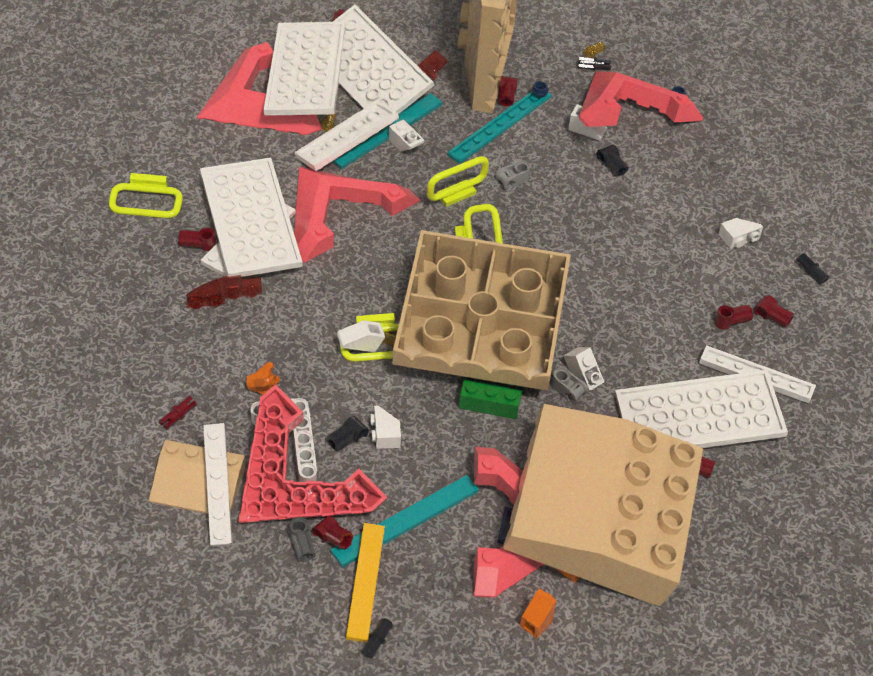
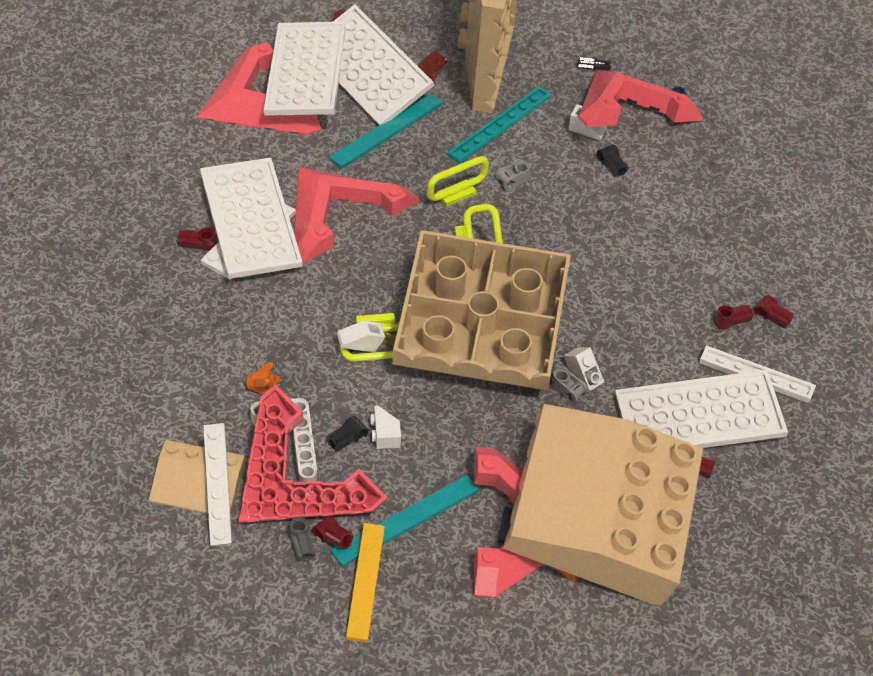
(146, 183): neon yellow bar -> none
(177, 412): dark red pin -> none
(215, 291): clear red slope -> none
(328, 122): clear yellow pin -> none
(346, 135): white plate -> none
(377, 638): black axle -> none
(404, 136): white slope -> none
(490, 398): green slope -> none
(507, 90): dark red piece -> none
(538, 613): orange slope -> none
(540, 89): dark blue plate -> none
(591, 51): clear yellow pin -> none
(738, 232): white slope -> none
(813, 268): black axle -> none

